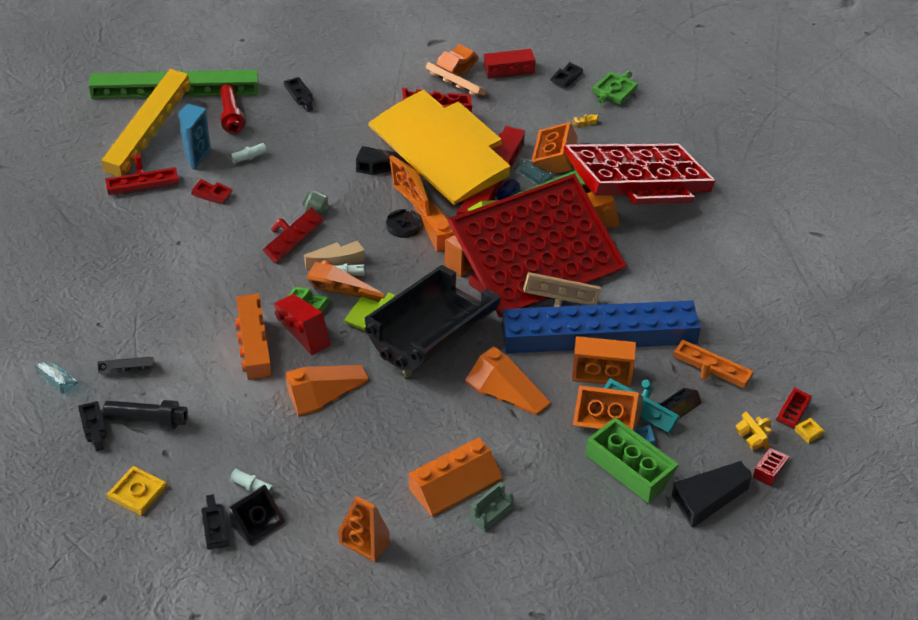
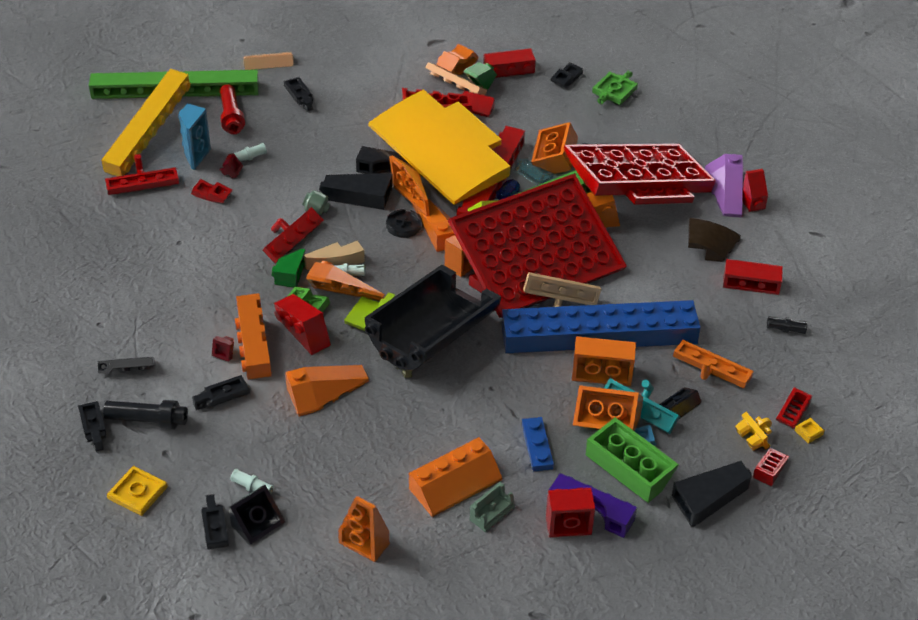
(55, 376): clear light blue slope -> none
(221, 392): none -> black hinge
(223, 348): none -> dark red tile
(231, 166): none -> dark red tile
(268, 61): none -> light nougat slope
(289, 269): none -> green slope
(358, 189): none -> black slope
(481, 74): none -> green slope
(481, 104): none -> red slope
(500, 377): orange wedge -> none
(537, 444): none -> blue plate
(570, 512): none -> red brick
(587, 120): yellow piece -> none
(616, 513): none -> dark purple arch
(712, 237): none -> dark brown slope
(728, 186): none -> medium lavender wedge
(752, 276): none -> red brick
(755, 190): none -> red slope
(786, 324): none -> black pin

